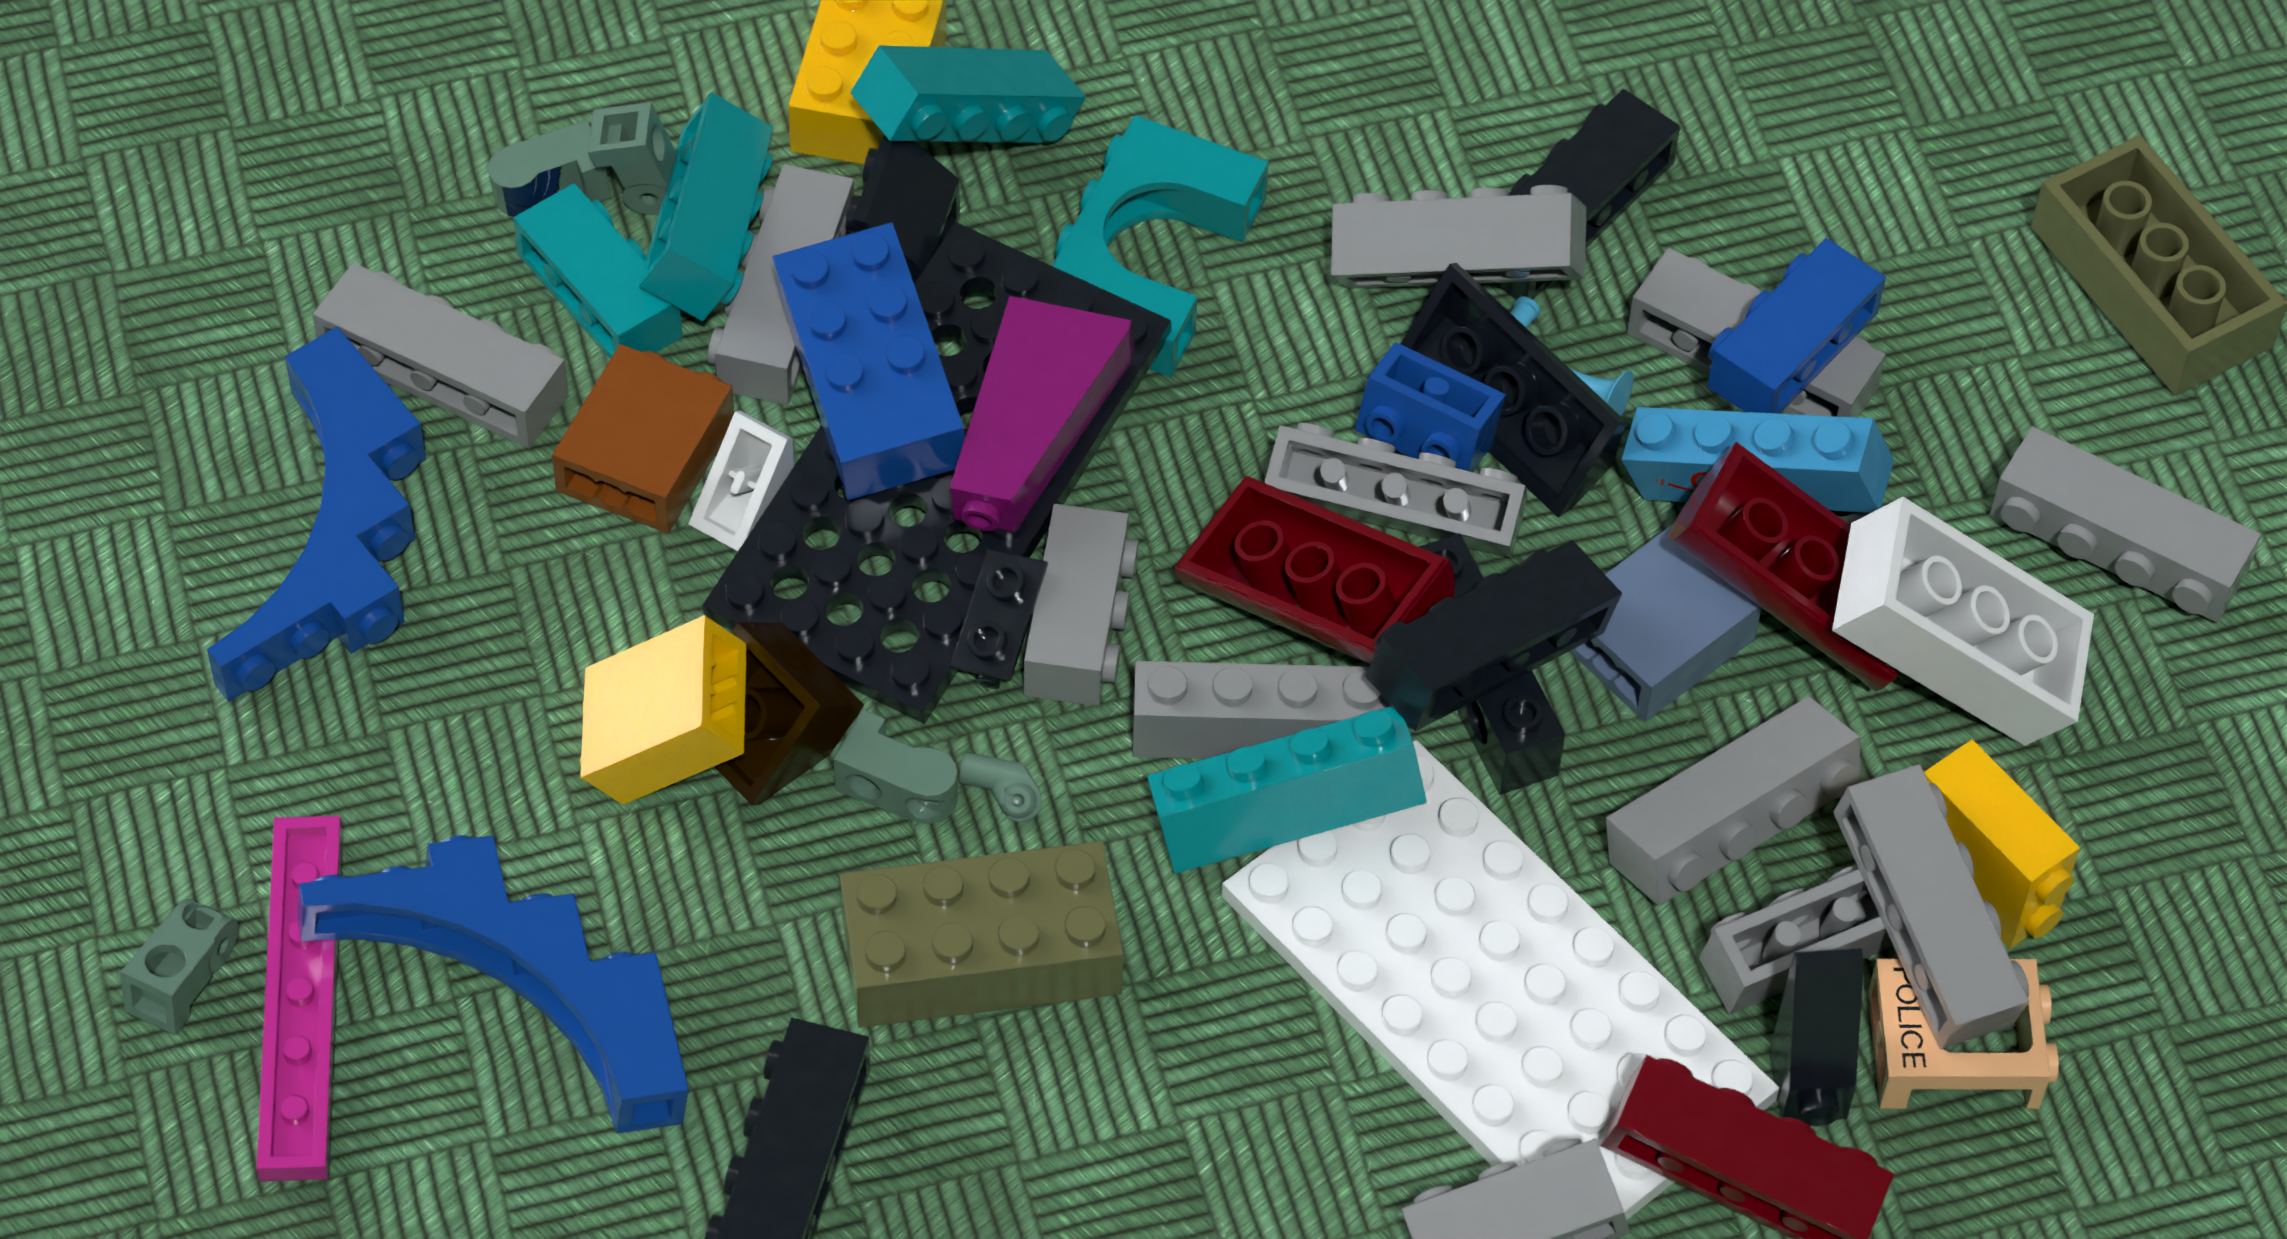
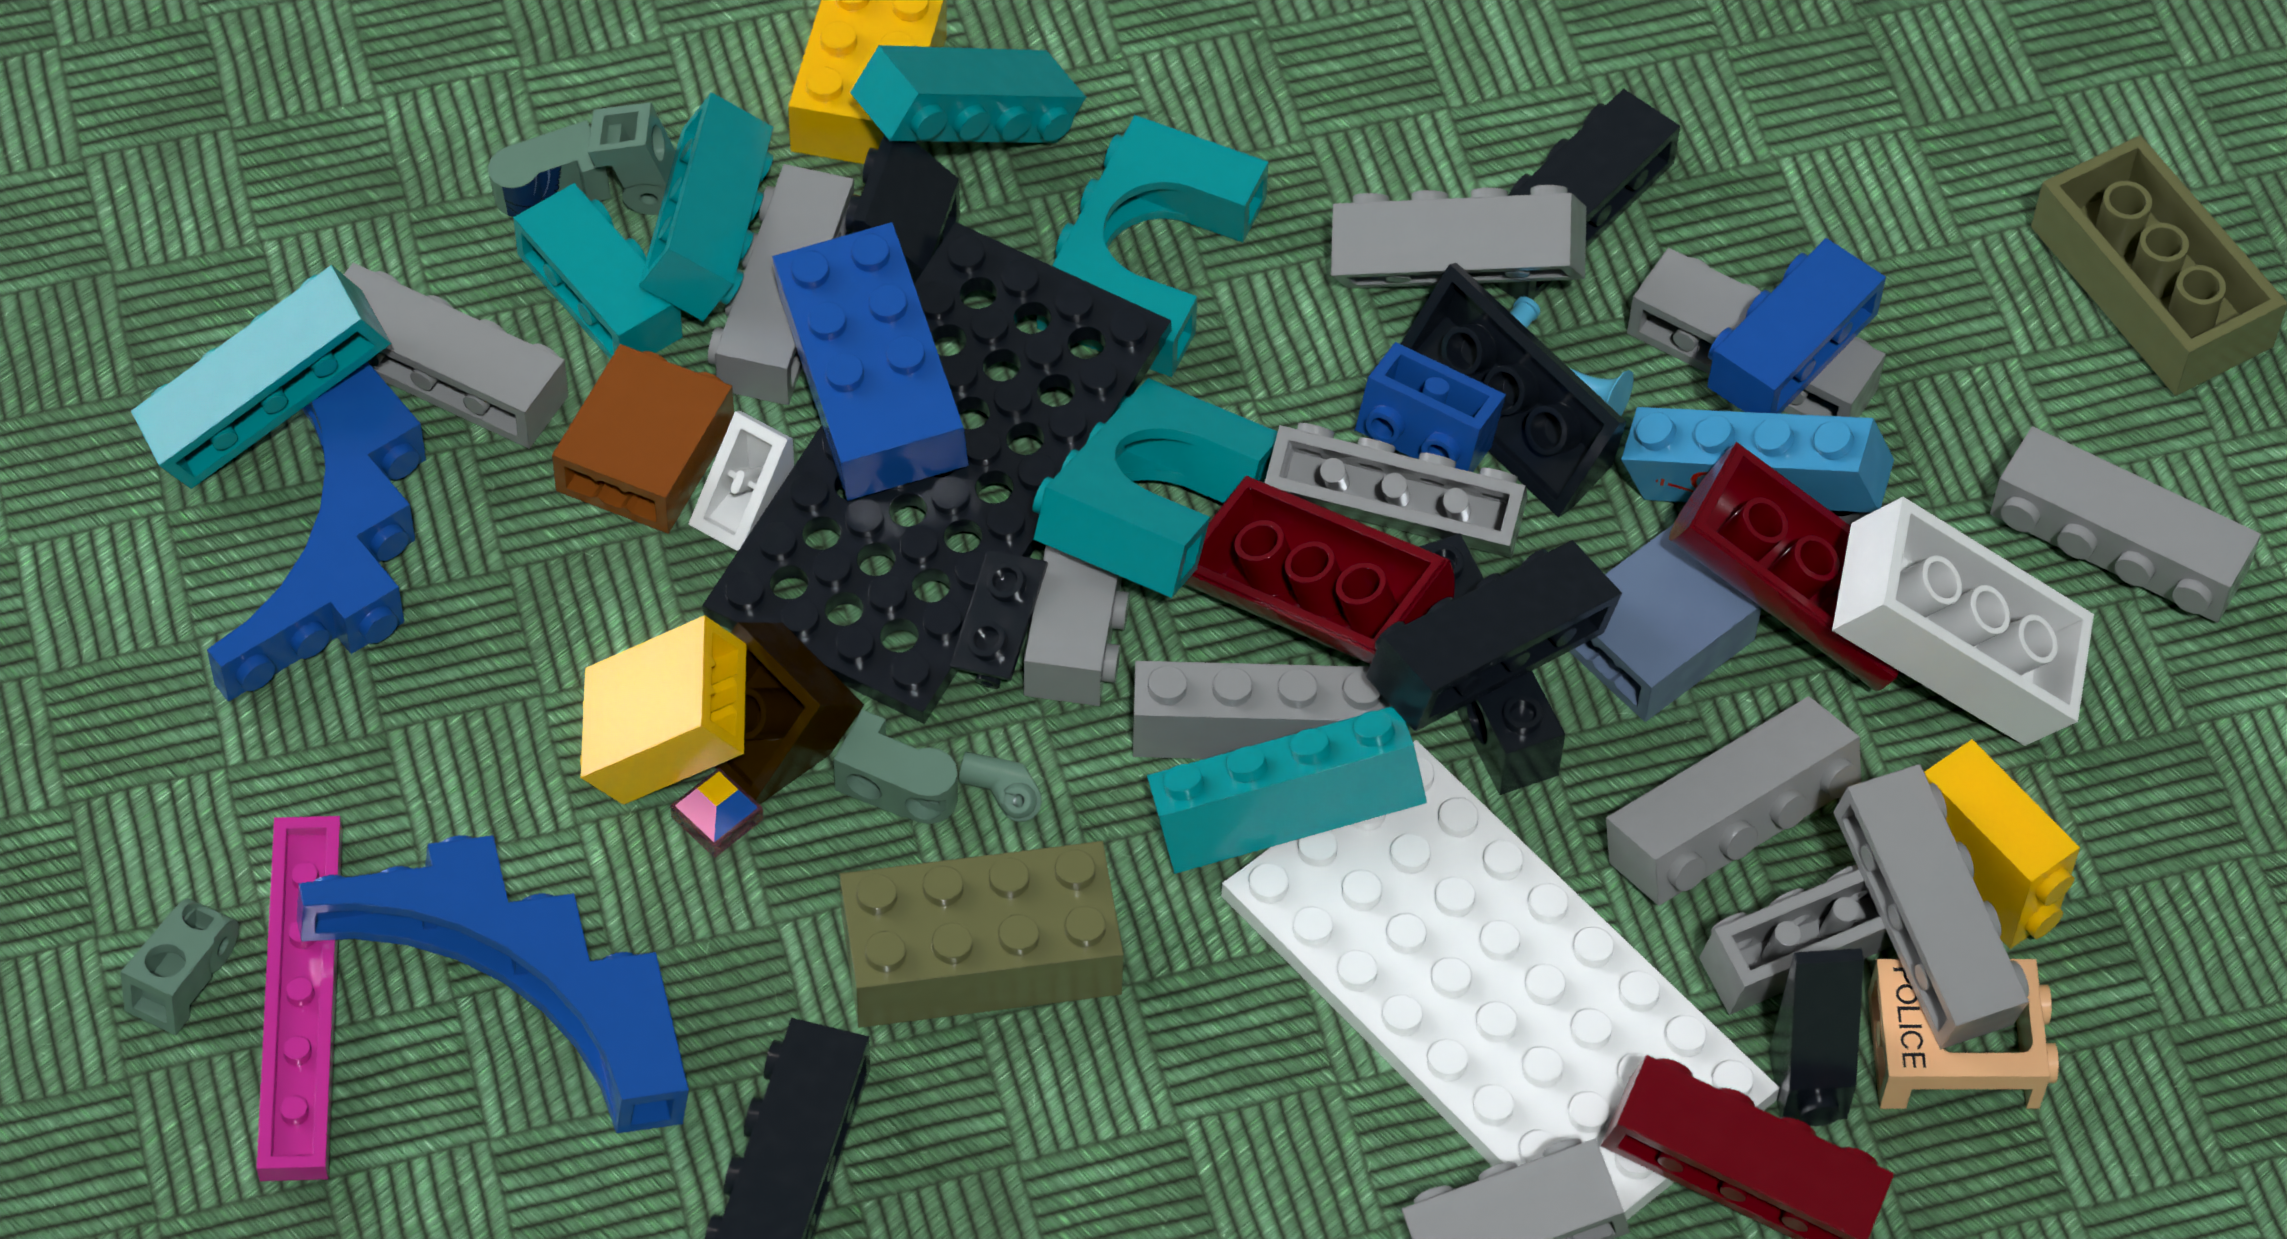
(260, 377): none -> brick
(717, 812): none -> tile
(1034, 404): magenta slope -> none
(1157, 436): none -> teal arch

